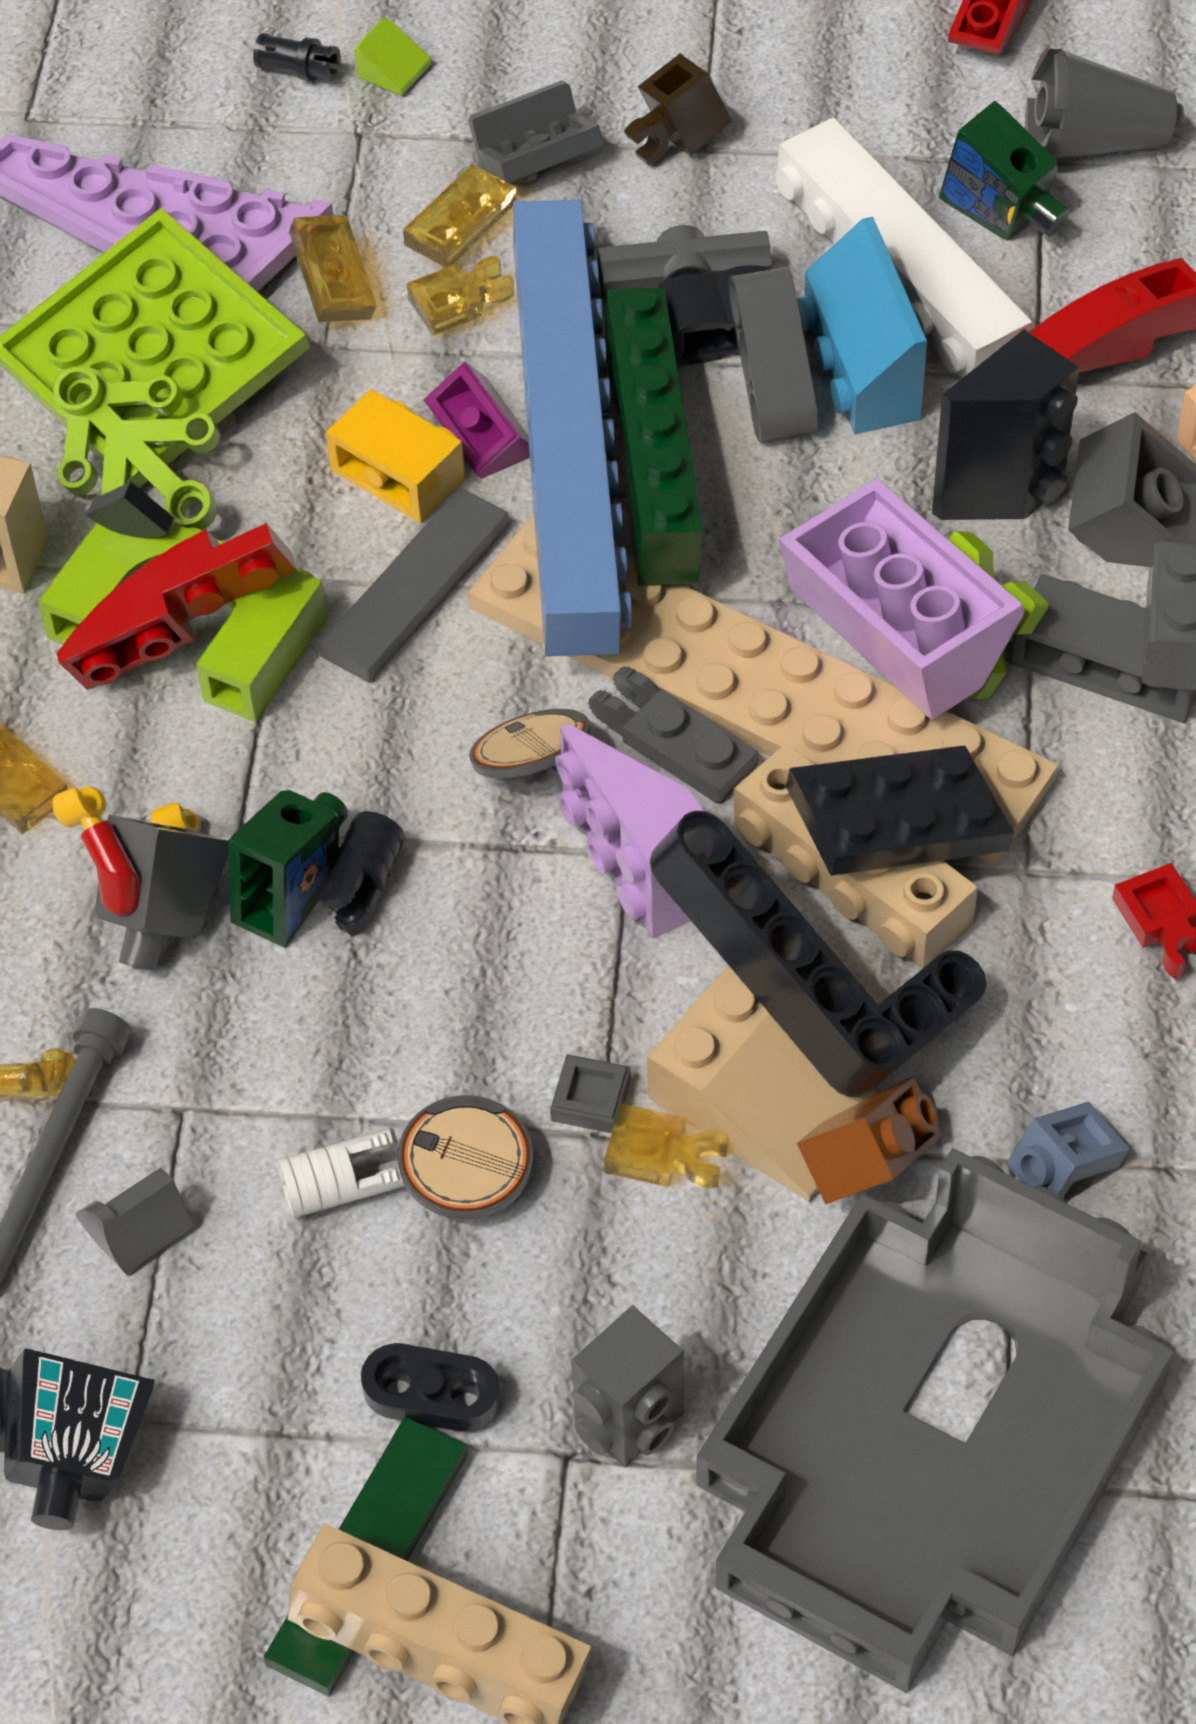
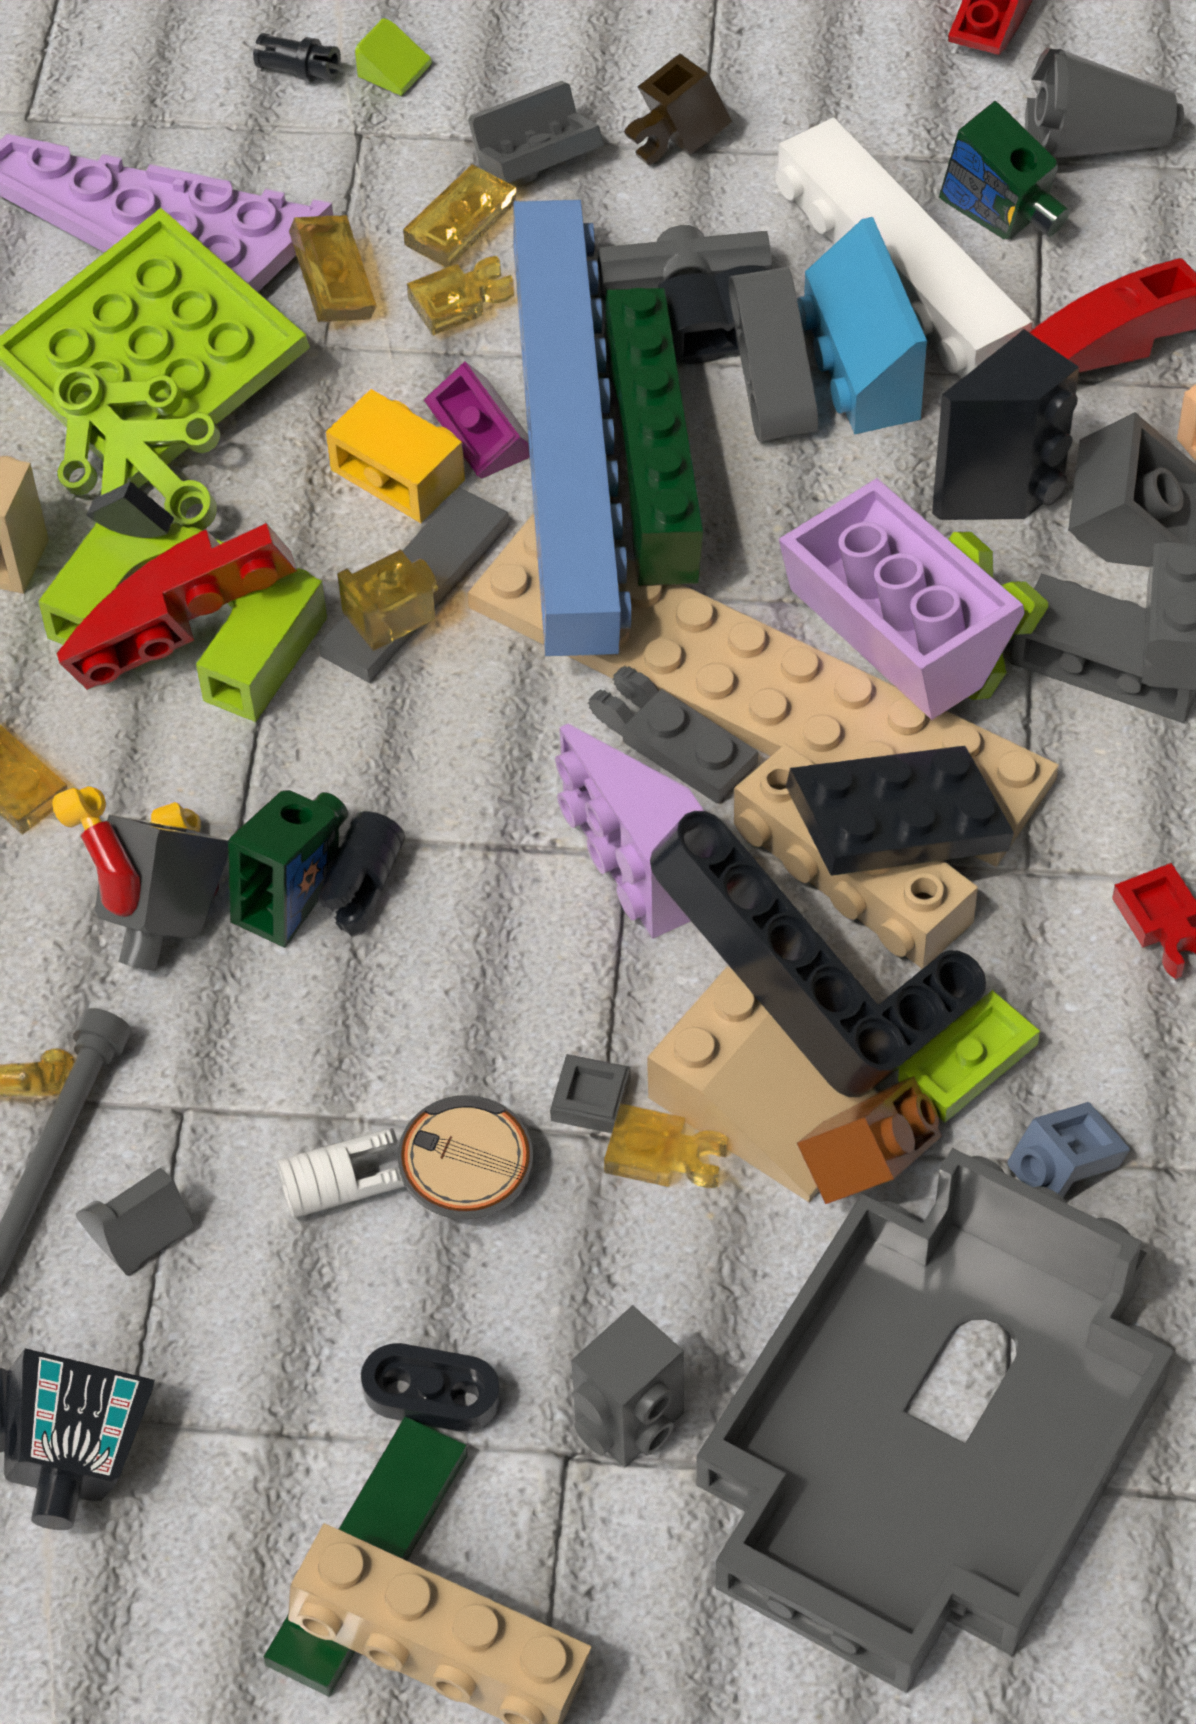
(388, 598): none -> clear yellow brick
(524, 744): piece -> none
(970, 1054): none -> lime plate

